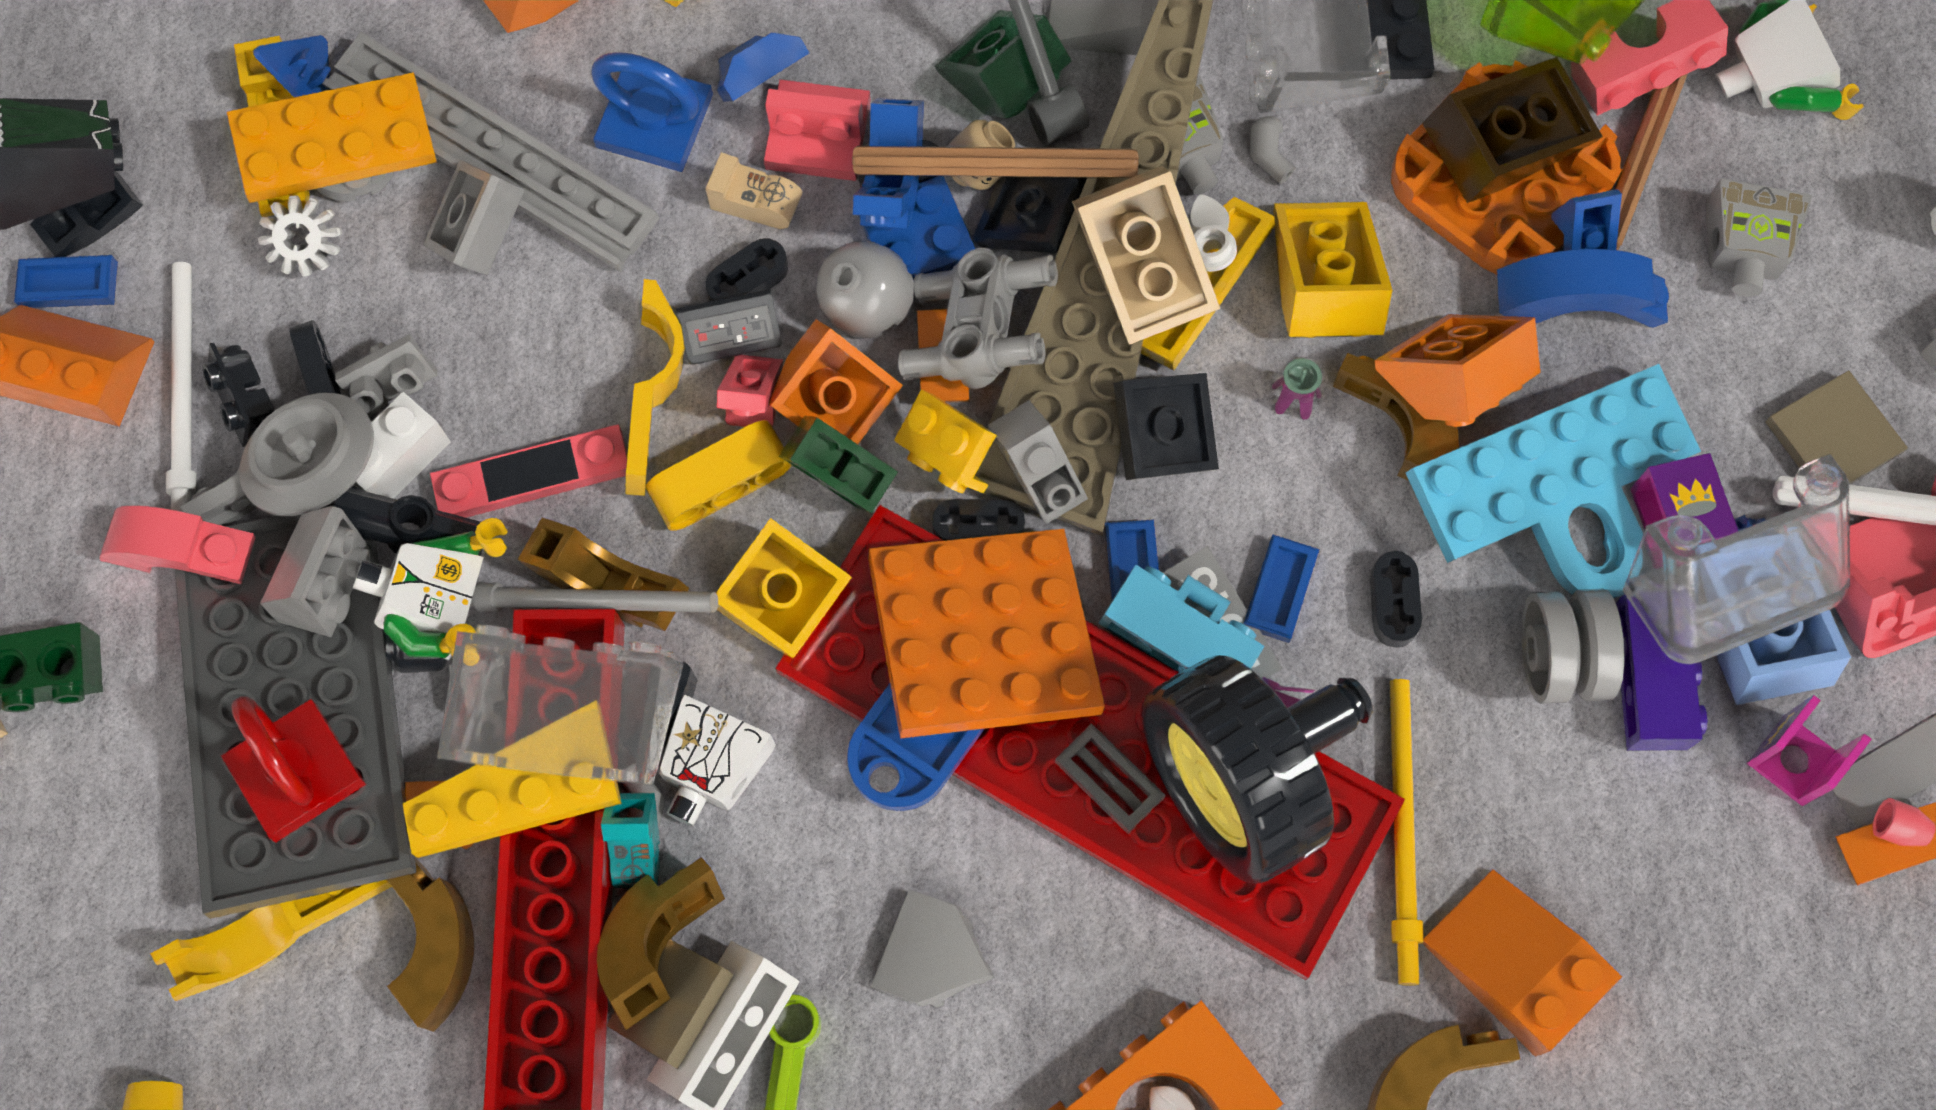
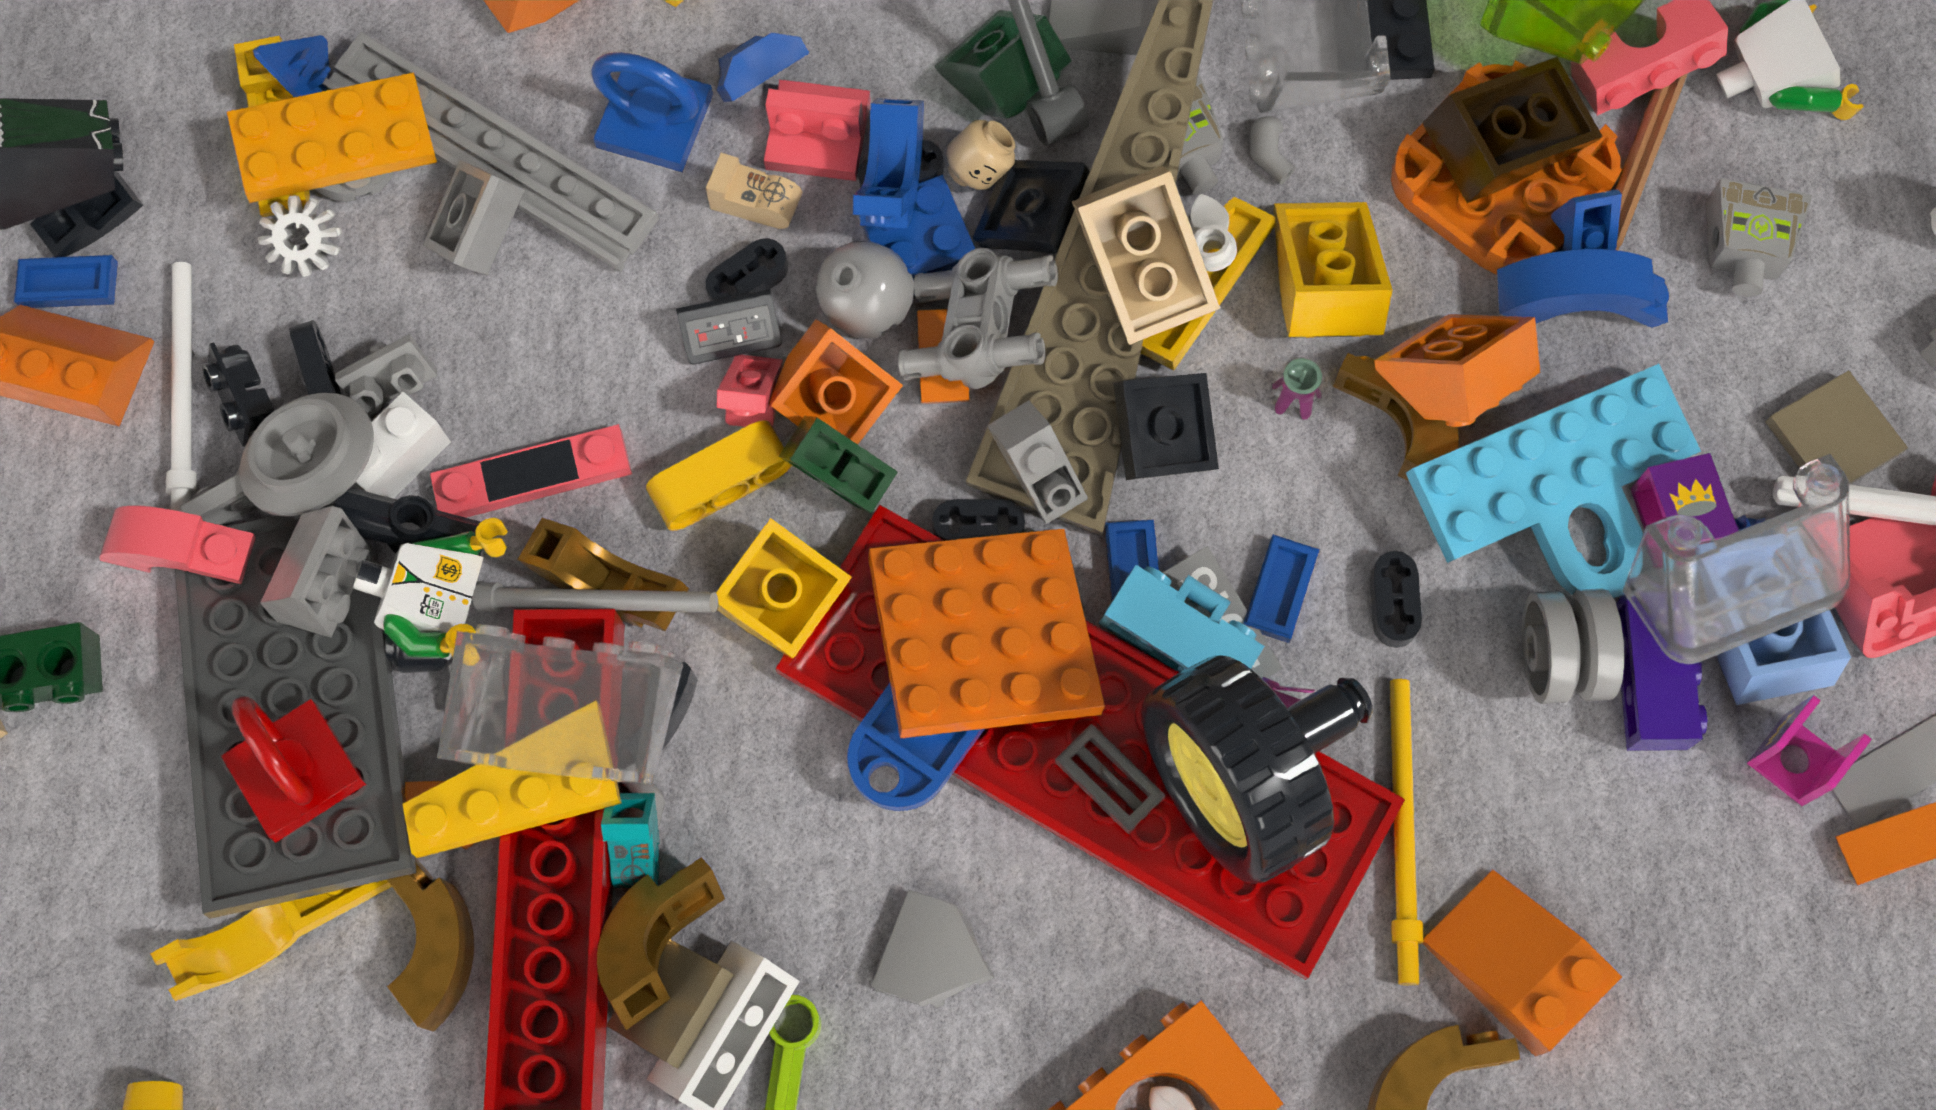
(653, 392): yellow piece -> none
(710, 759): white torso -> none
(945, 441): yellow bracket -> none
(995, 161): medium nougat axle -> none
(1902, 824): coral hose -> none

